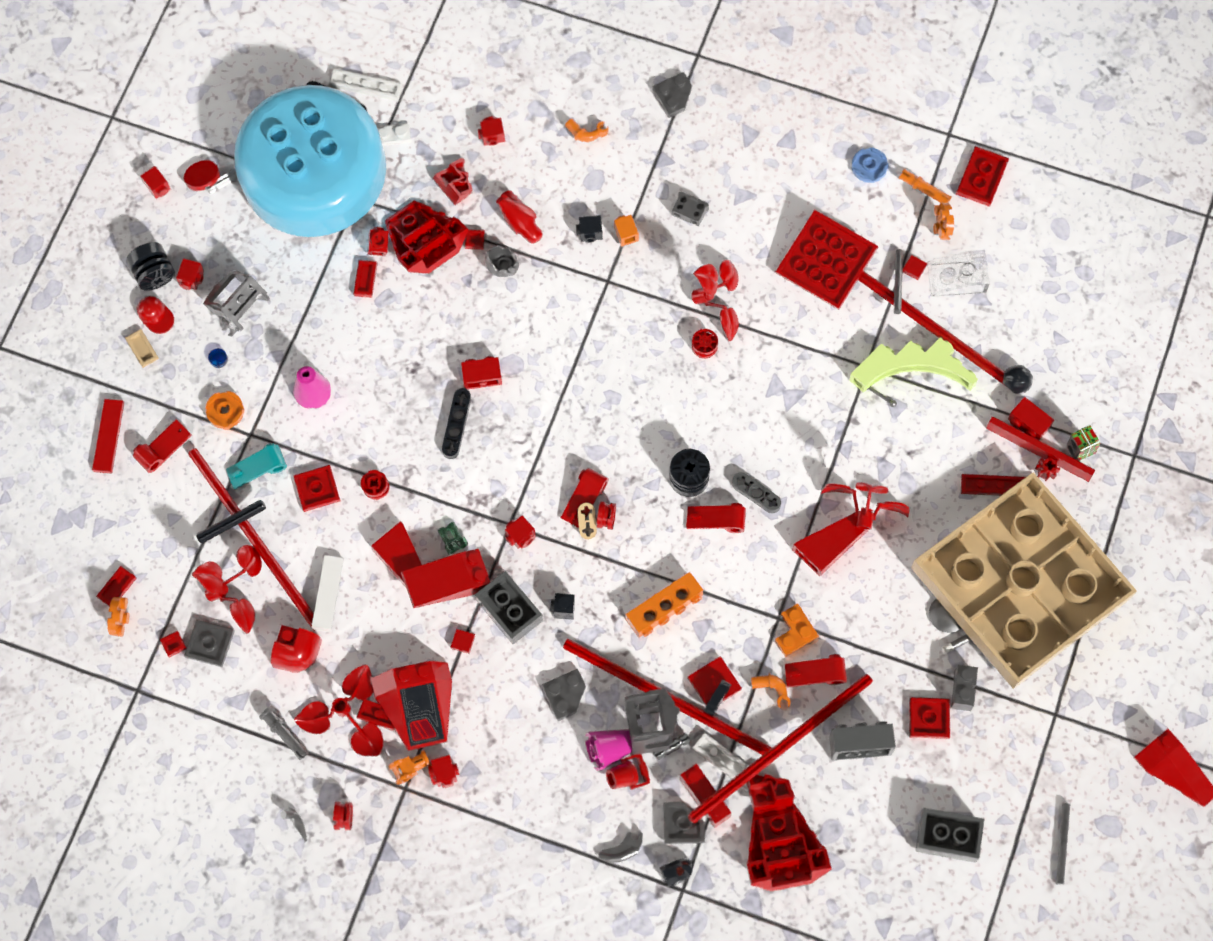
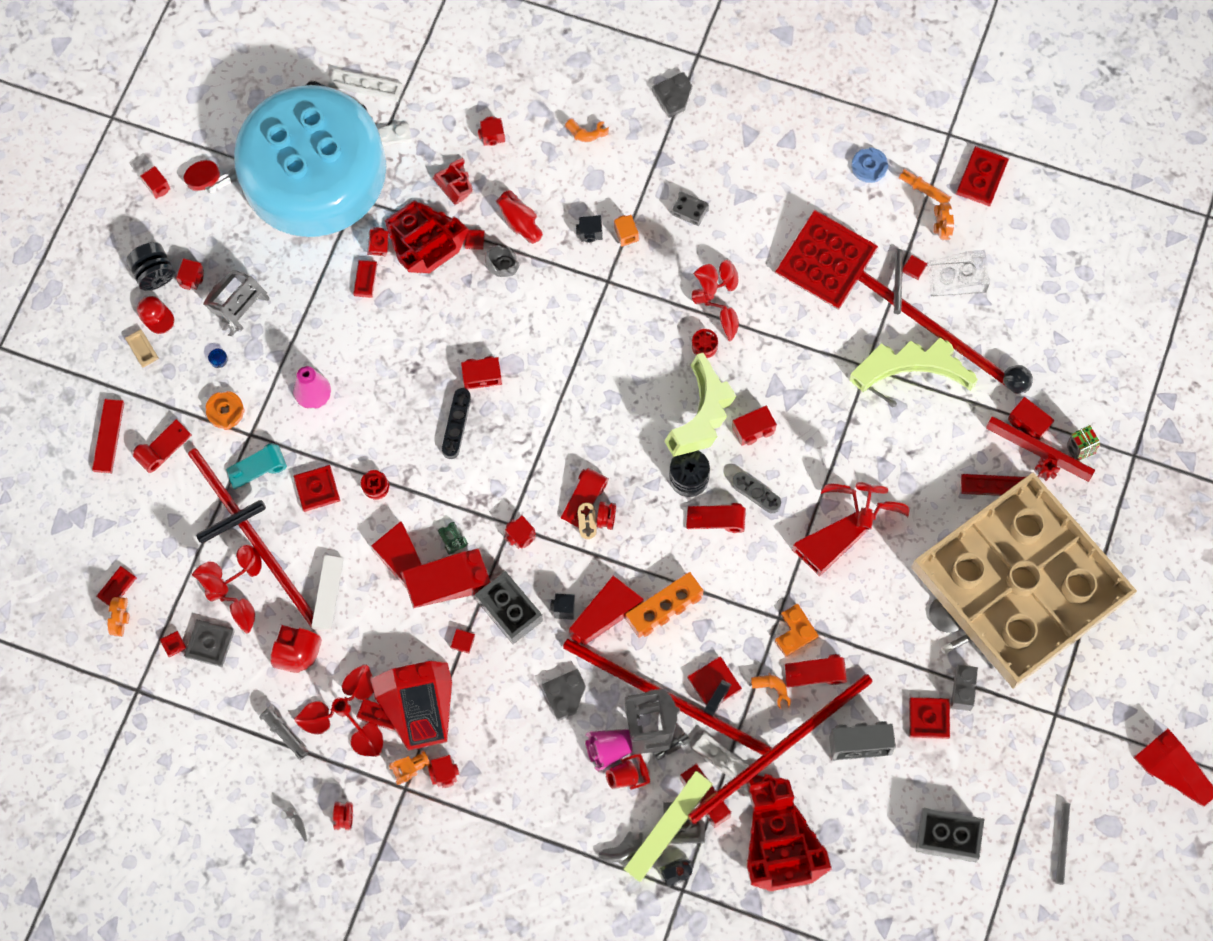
(604, 611): none -> red slope
(668, 826): none -> yellowish green tile
(714, 397): none -> yellowish green arch
(754, 426): none -> red brick

